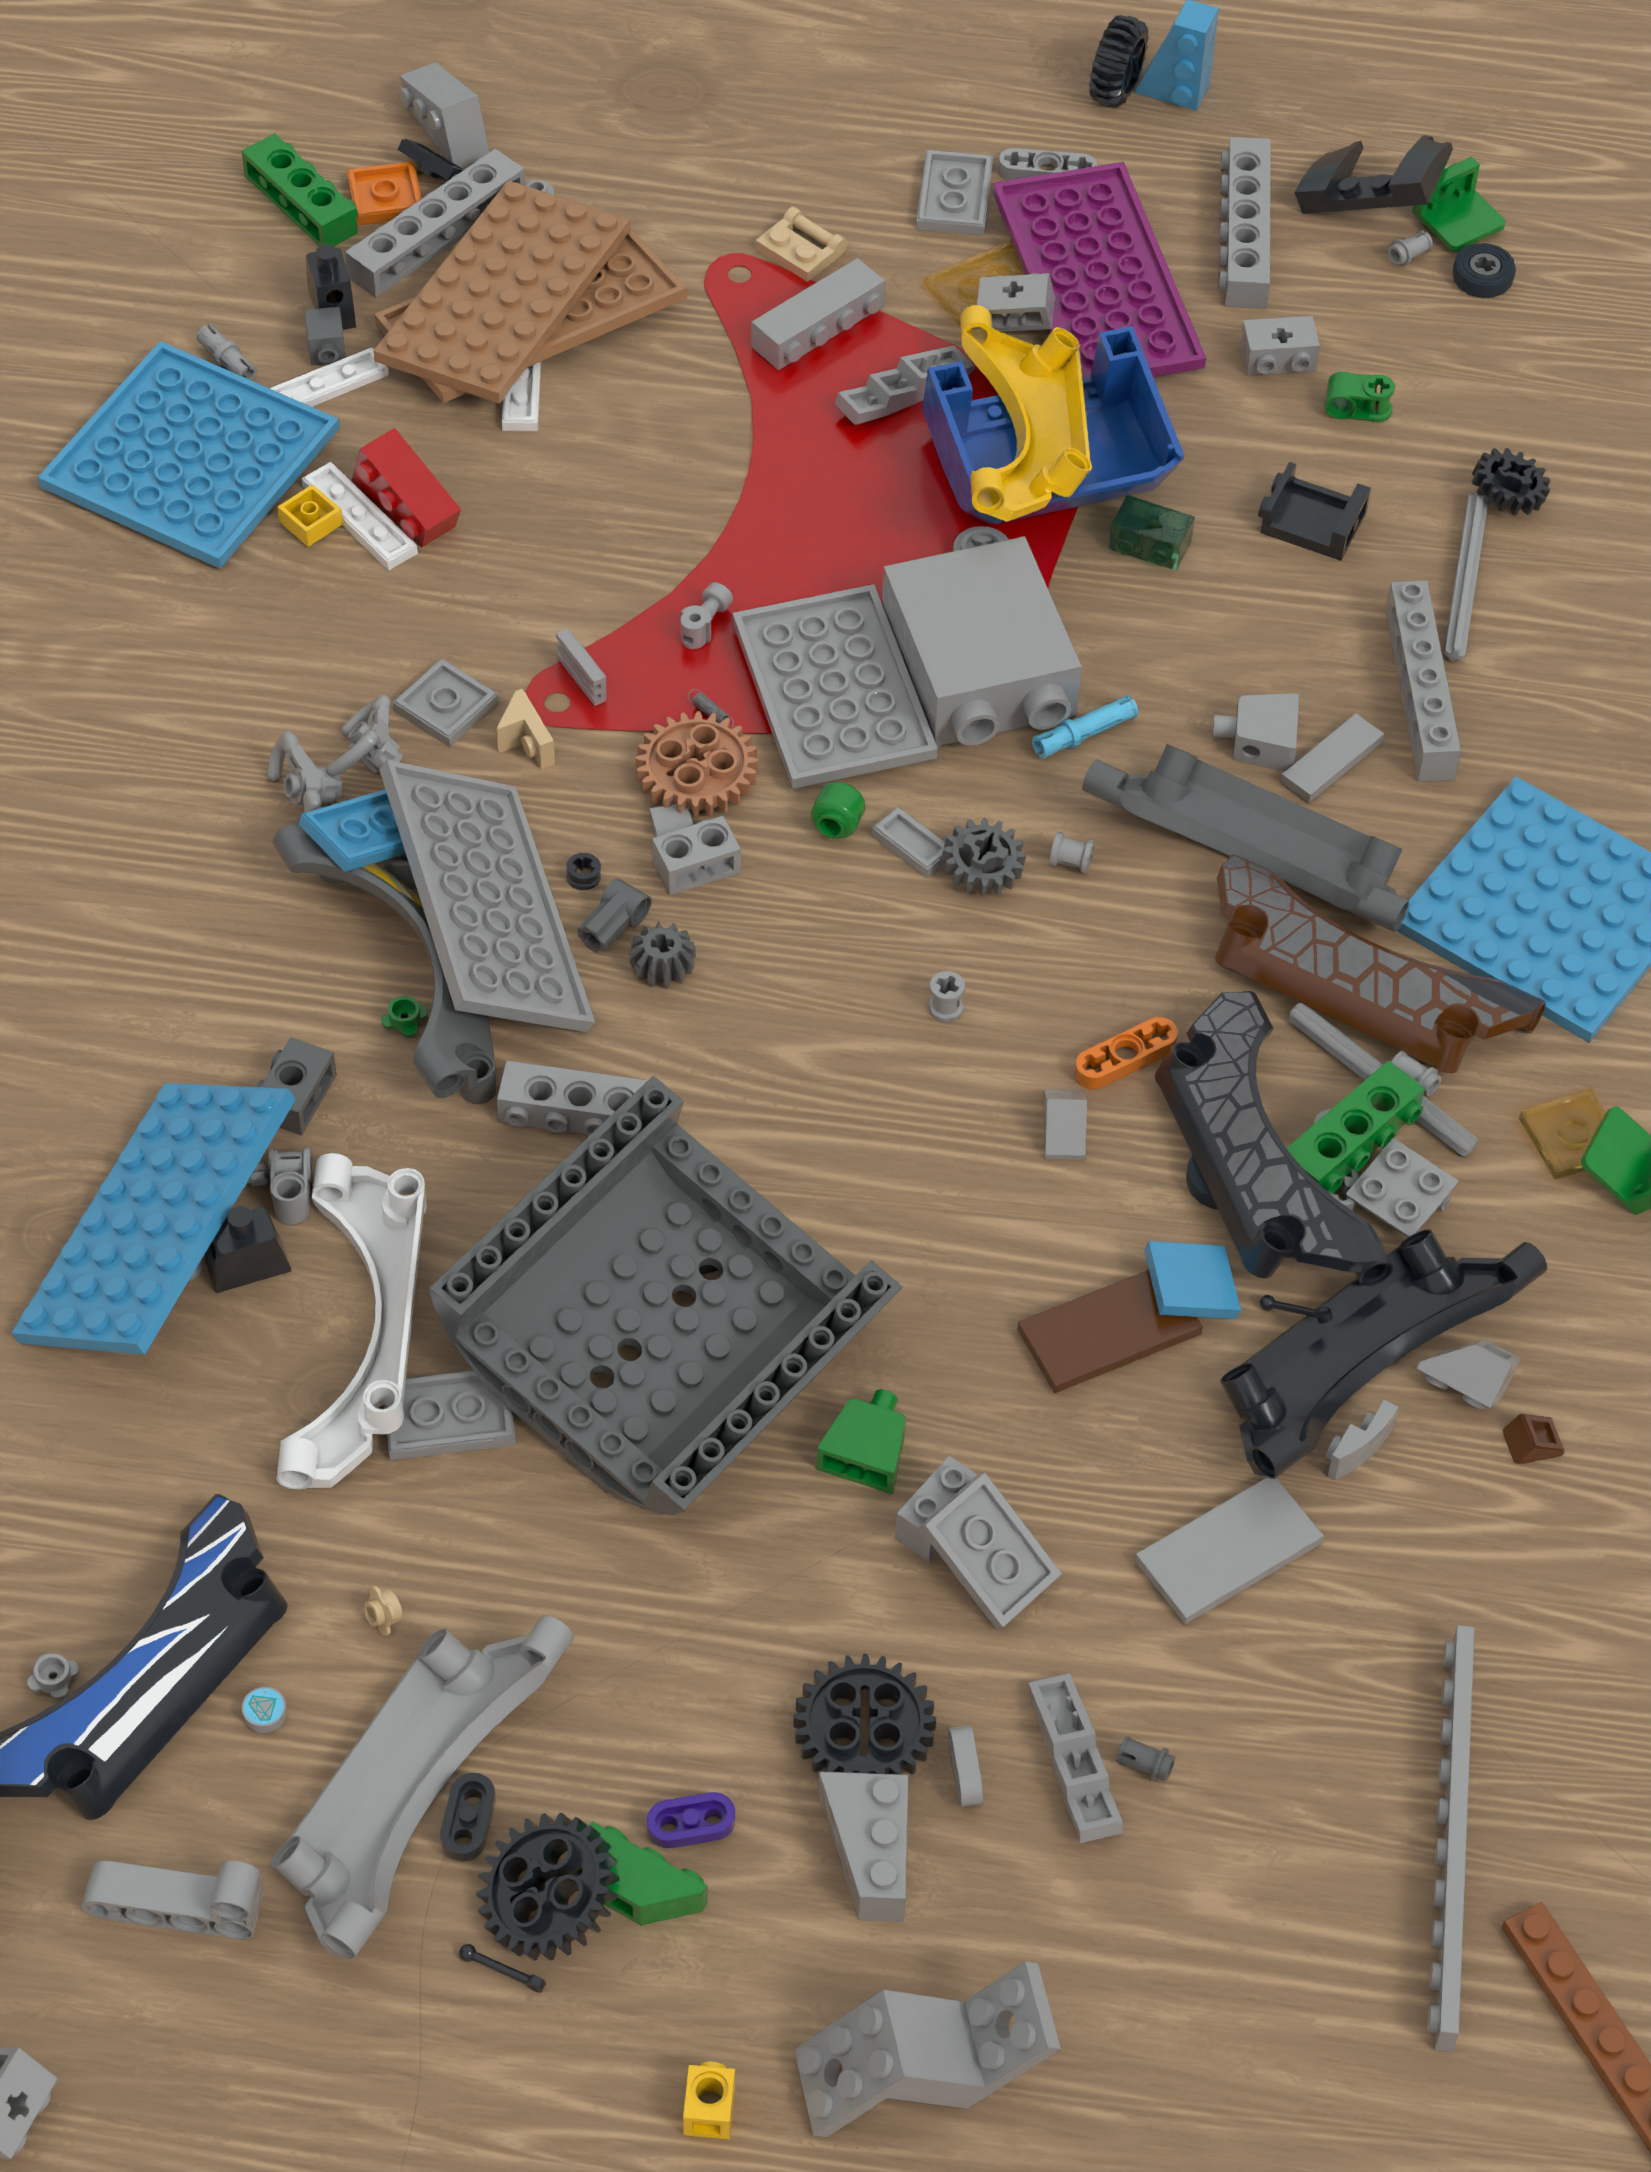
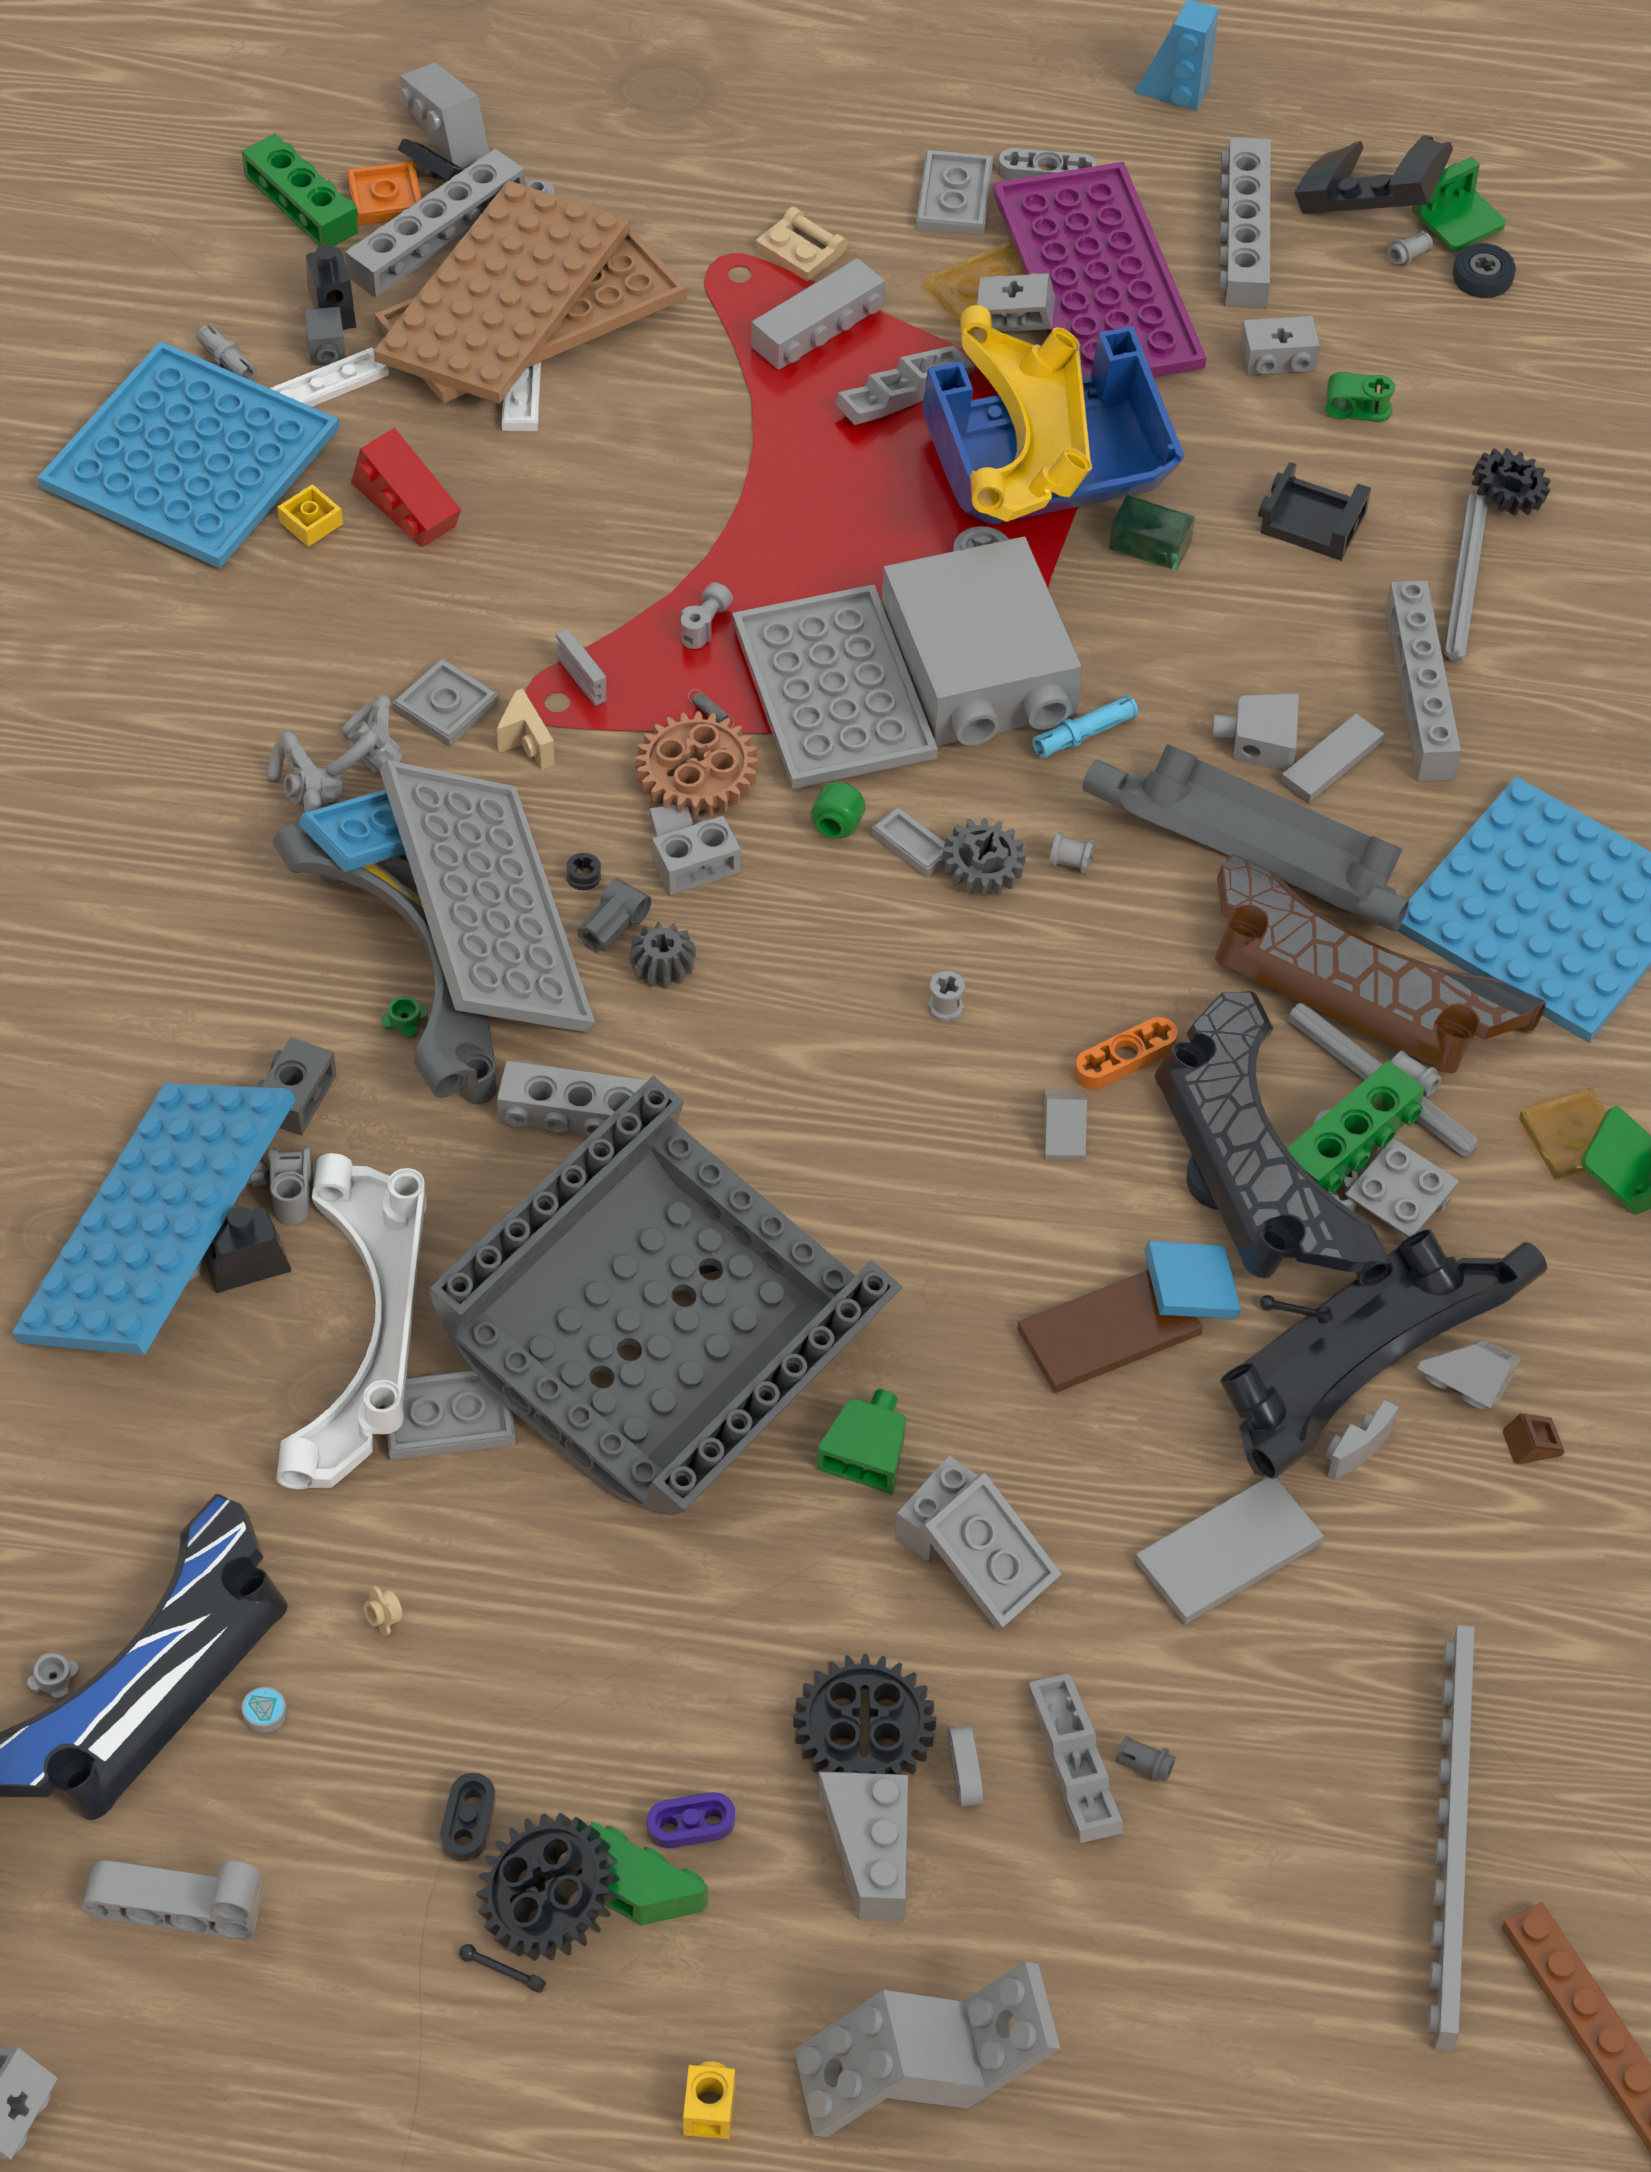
(363, 517): white tile -> none
(372, 1804): light grey panel -> none
(1118, 60): black gear -> none

